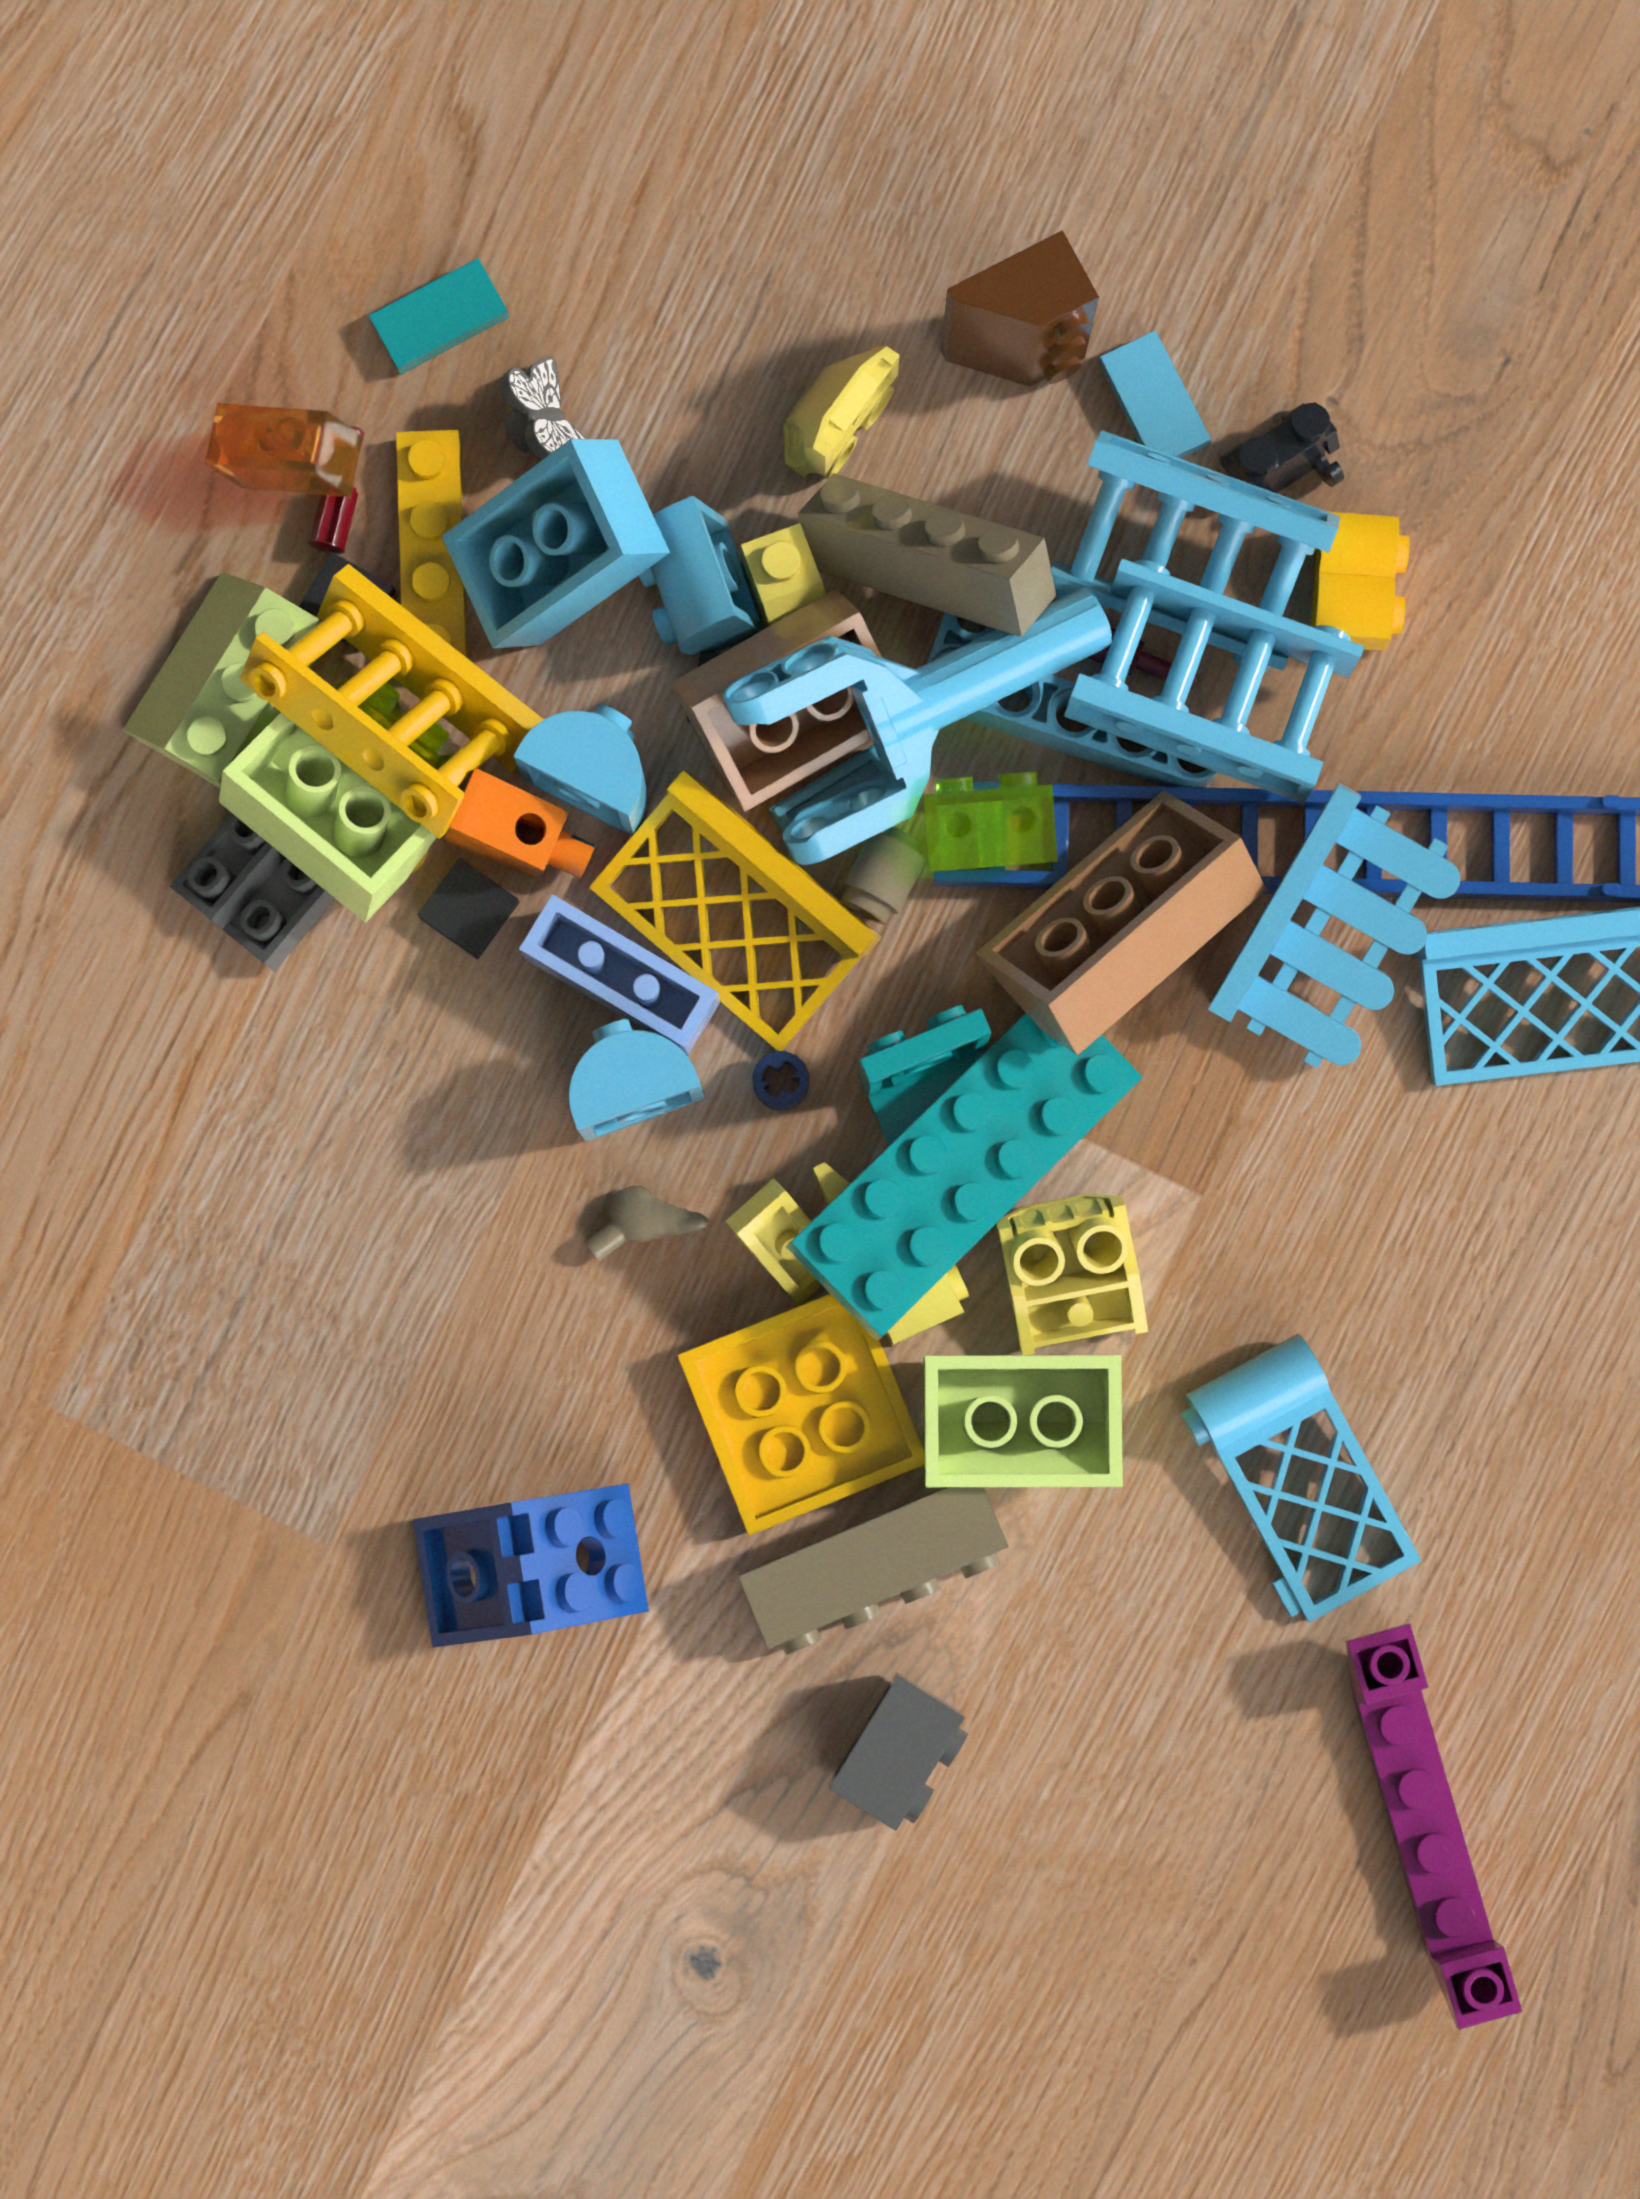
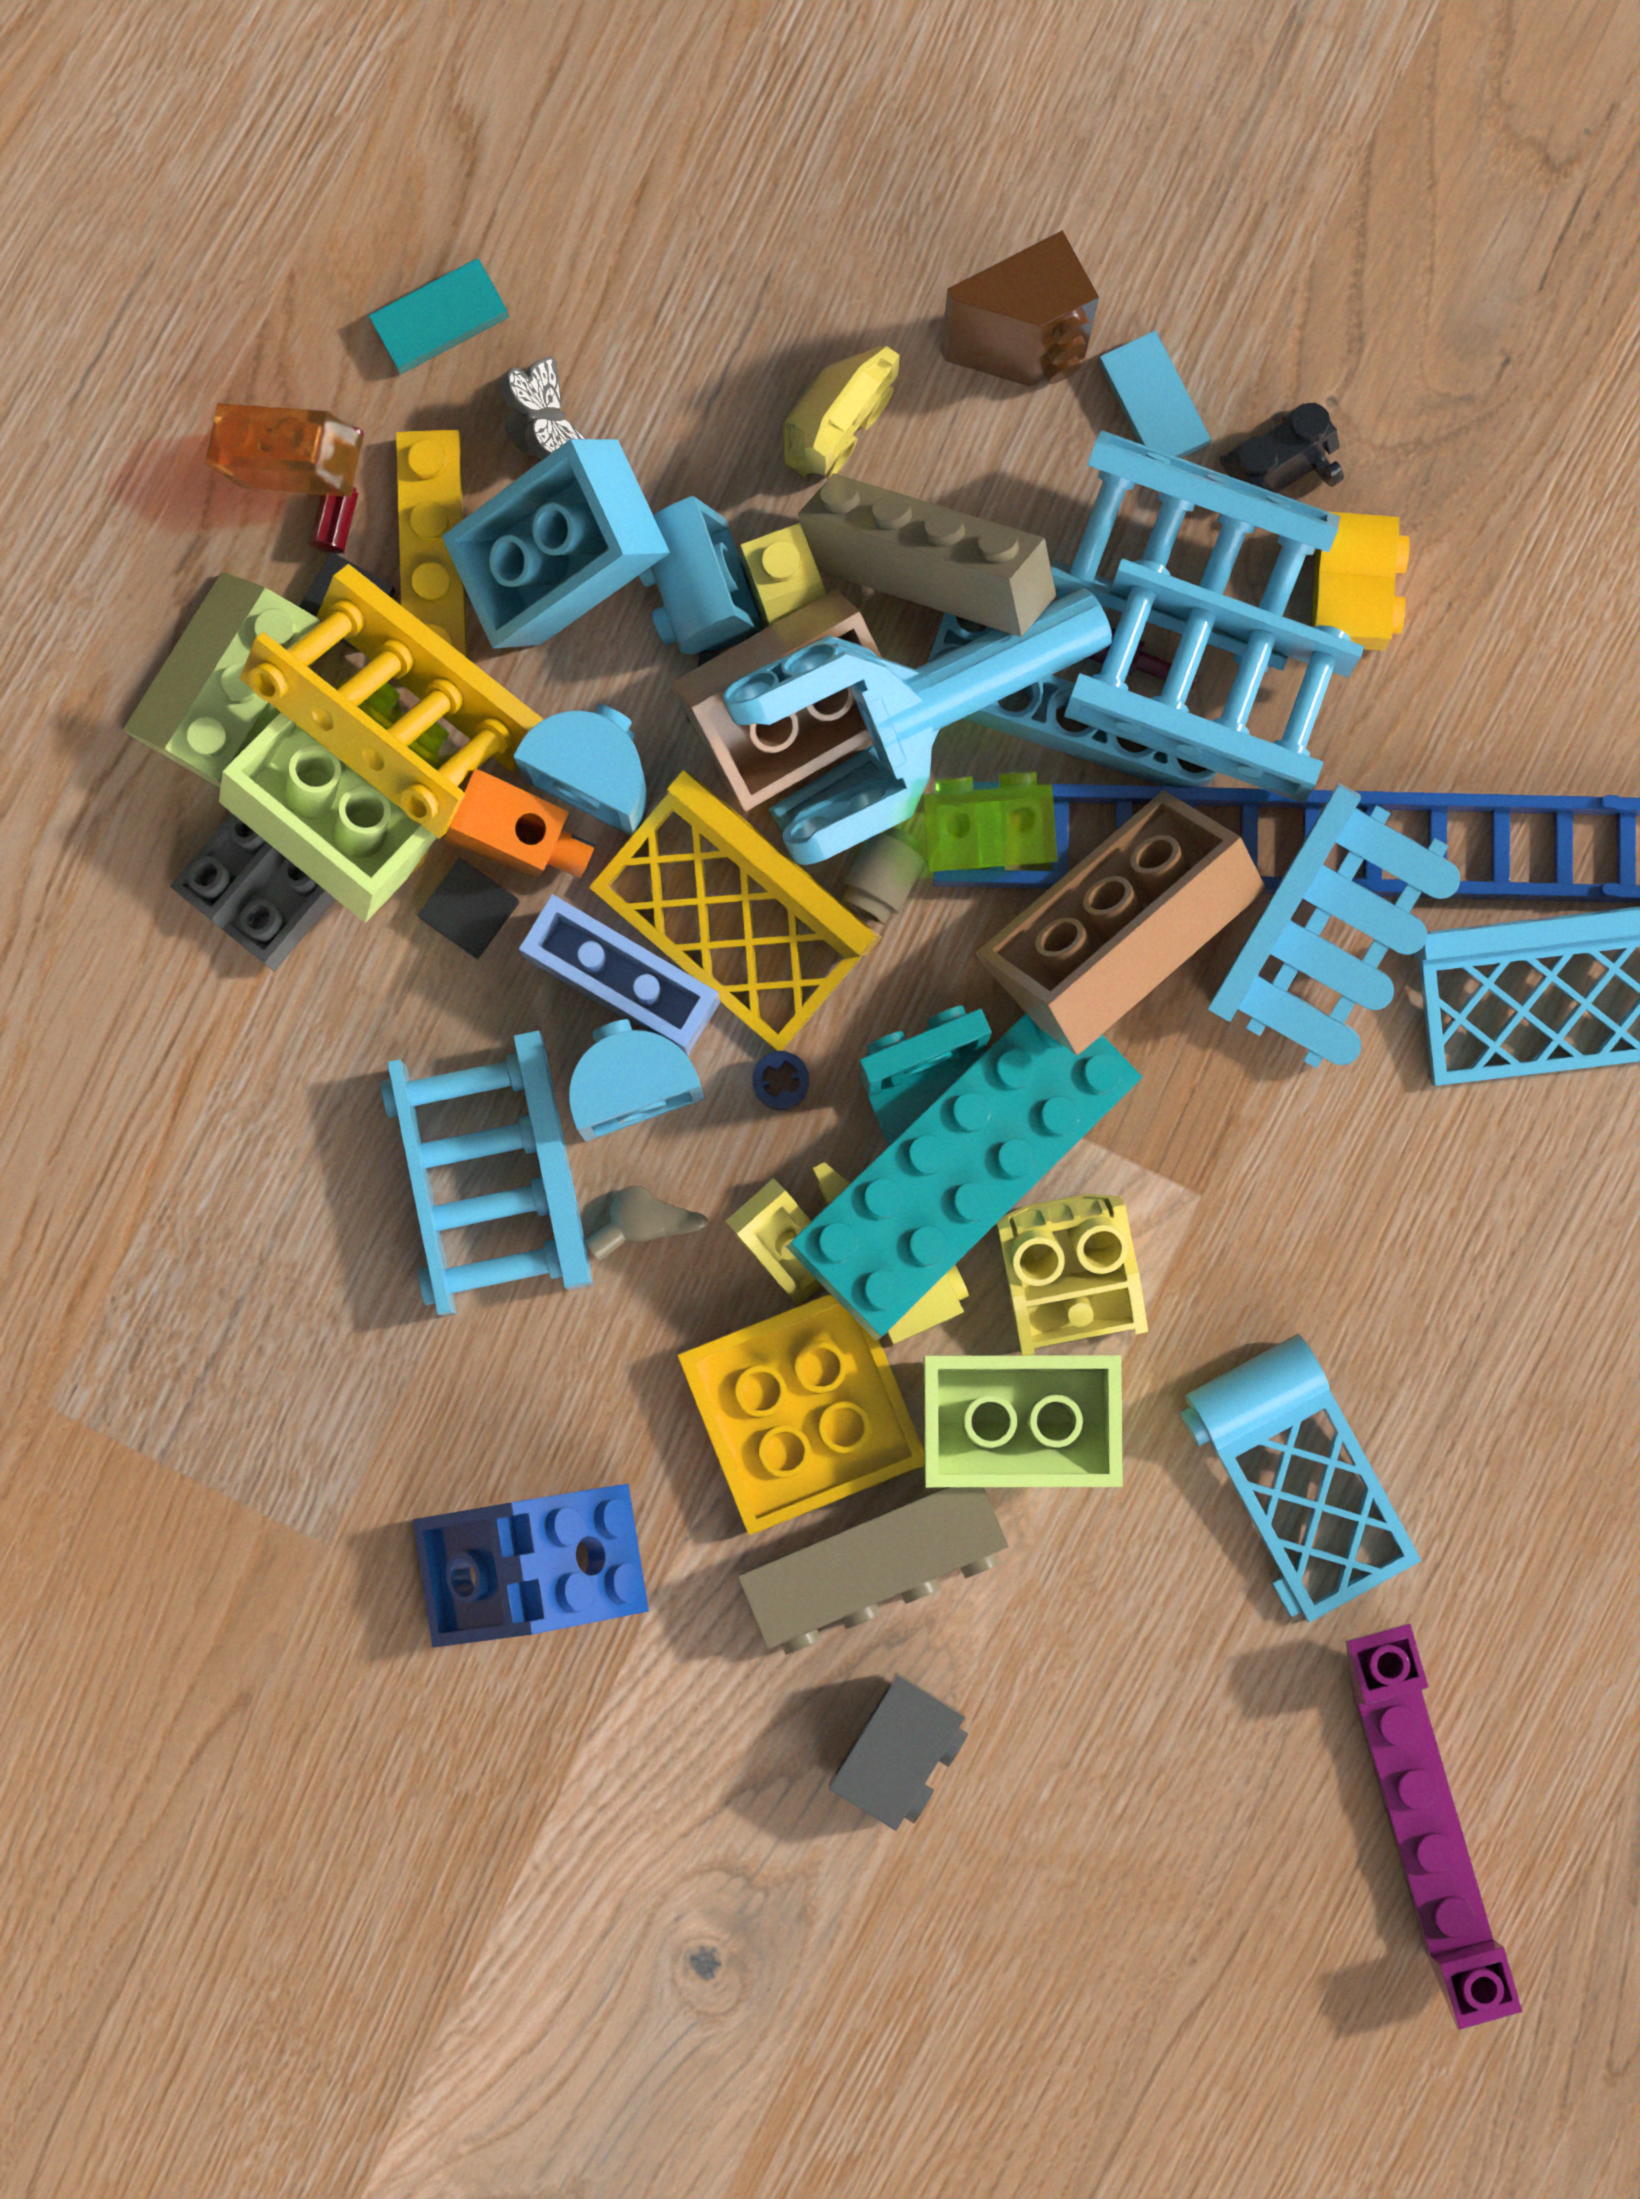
(549, 1194): none -> medium azure fence

